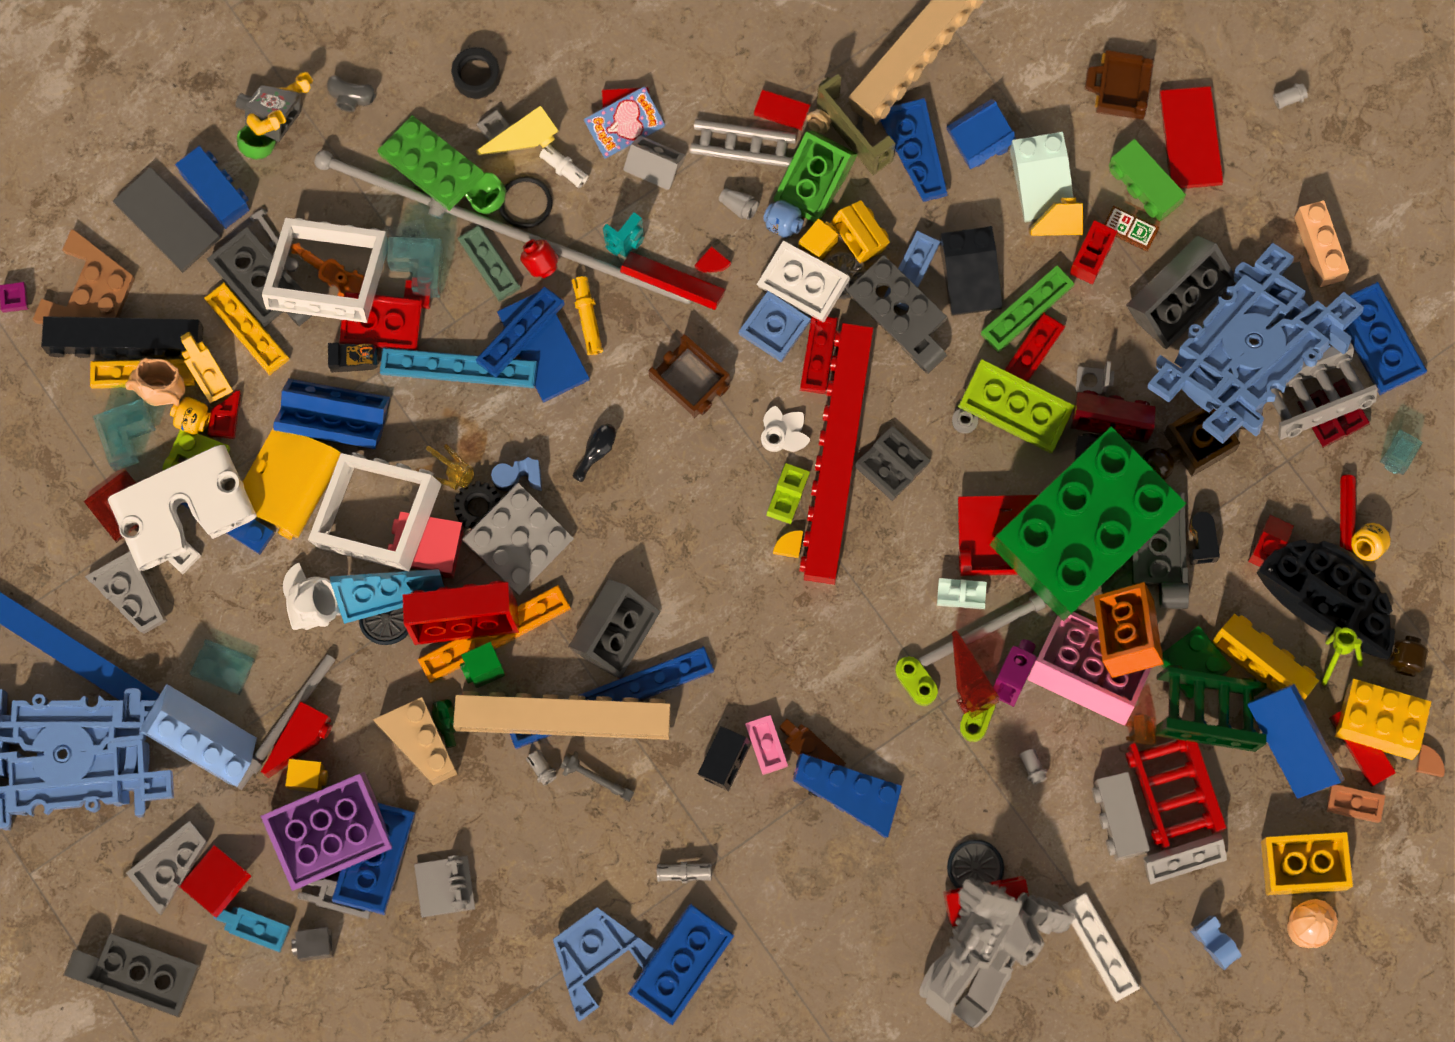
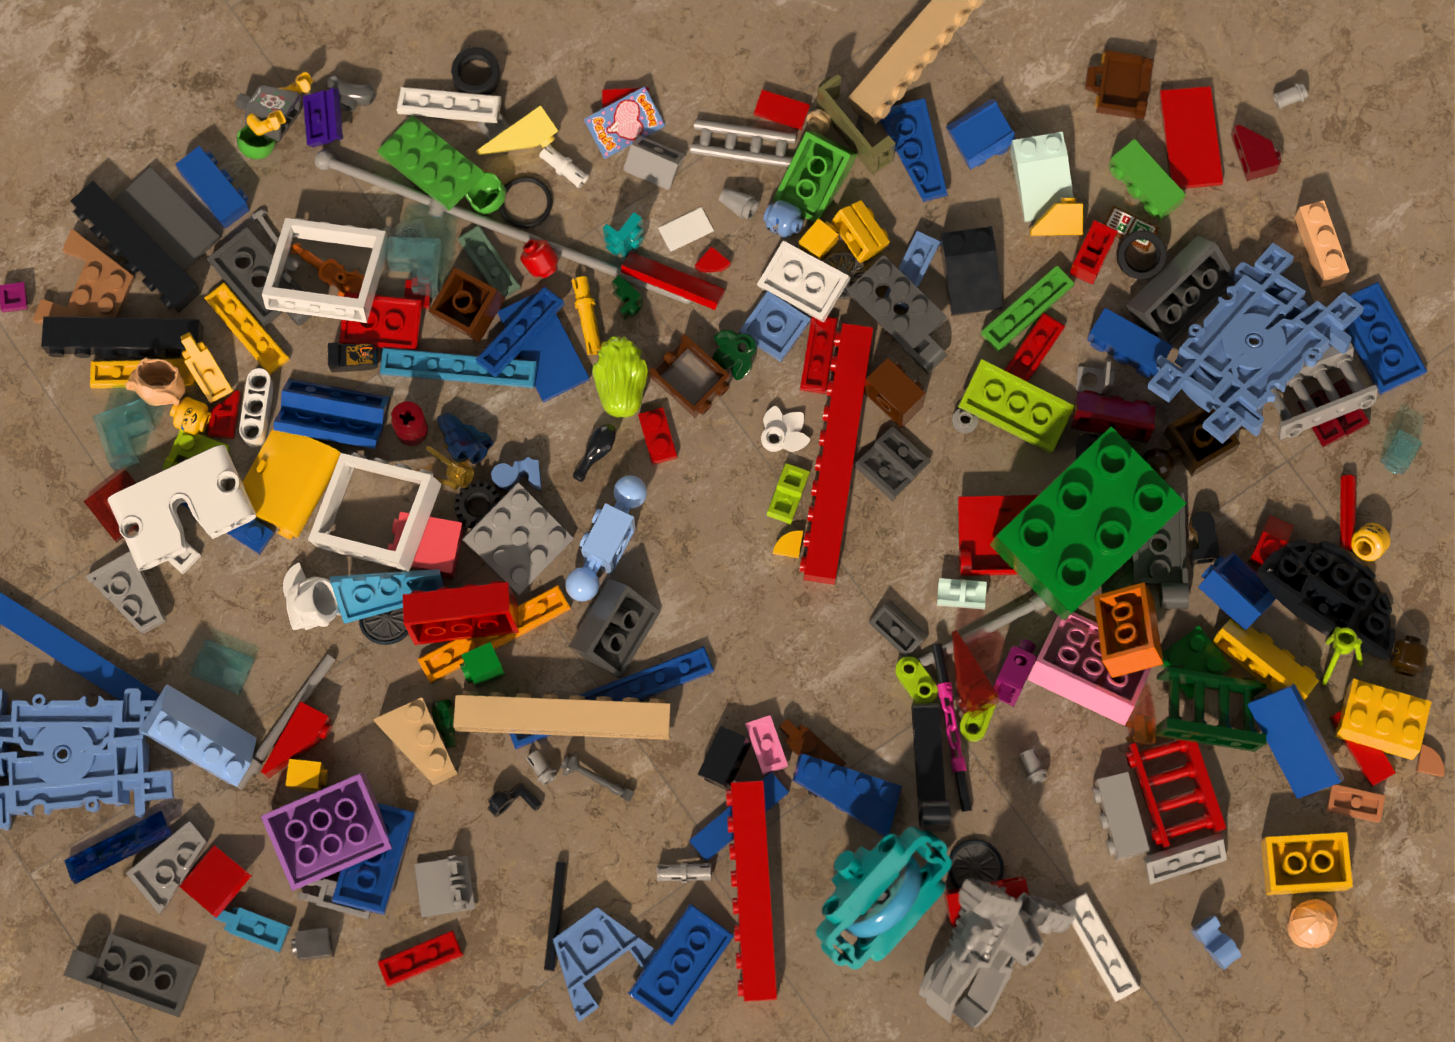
(117, 847): none -> clear blue plate
(135, 247): none -> black brick
(251, 397): none -> white beam
(322, 117): none -> dark purple plate
(409, 423): none -> dark red piece
(420, 958): none -> red tile
(449, 105): none -> white tile
(464, 440): none -> dark blue rock
(466, 304): none -> reddish brown brick
(502, 801): none -> black plate
(555, 915): none -> black bar
(607, 539): none -> light blue brick
(620, 377): none -> lime hair
(625, 292): none -> dark green bracket
(657, 436): none -> red plate
(685, 229): none -> white sticker
(715, 834): none -> blue tile
(731, 355): none -> dark green plate
(753, 891): none -> red brick
(881, 895): none -> teal piece
(895, 392): none -> reddish brown brick
(898, 629): none -> dark grey slope
(932, 804): none -> black beam
(957, 763): none -> piece
(1128, 343): none -> blue brick
(1160, 251): none -> black tyre
(1236, 590): none -> blue window
(1255, 153): none -> dark red slope

